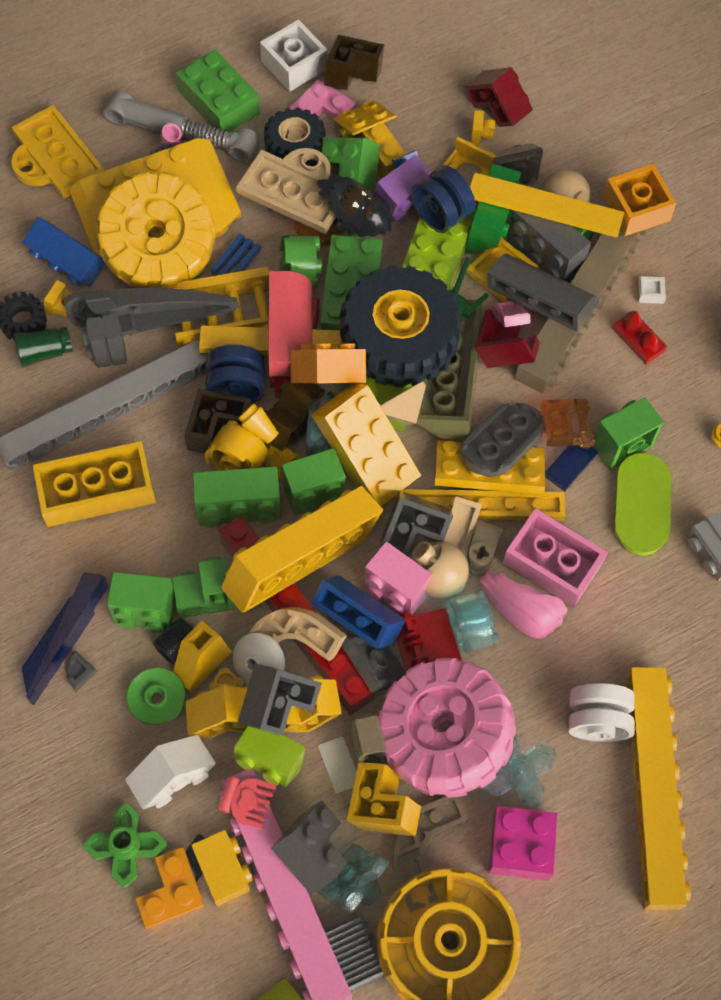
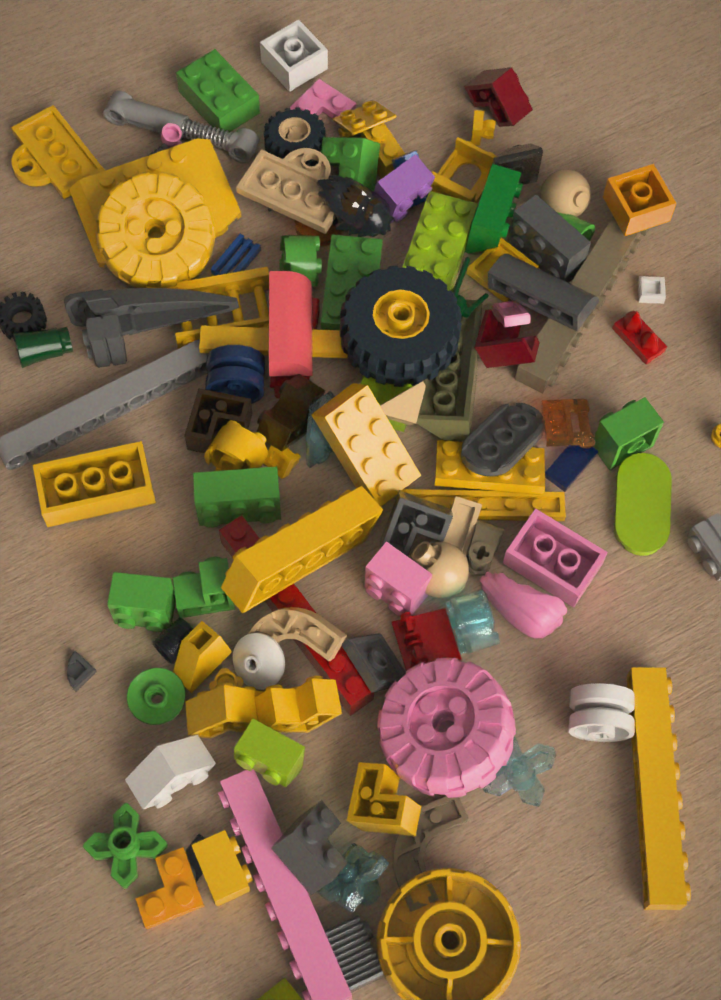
(55, 299): yellow tile -> none
(62, 634): clear blue wedge -> none
(63, 252): blue brick -> none
(243, 800): coral piece -> none
(258, 423): yellow cone -> none
(272, 695): dark grey brick -> none
(313, 481): bright green brick -> none
(328, 364): light orange brick -> none
(338, 764): white sticker -> none
(351, 59): dark brown brick -> none
(358, 611): blue brick -> none
(368, 739): dark tan brick -> none
(443, 199): dark blue wheel -> none
(523, 843): dark pink brick -> none
(546, 205): yellow tile -> none

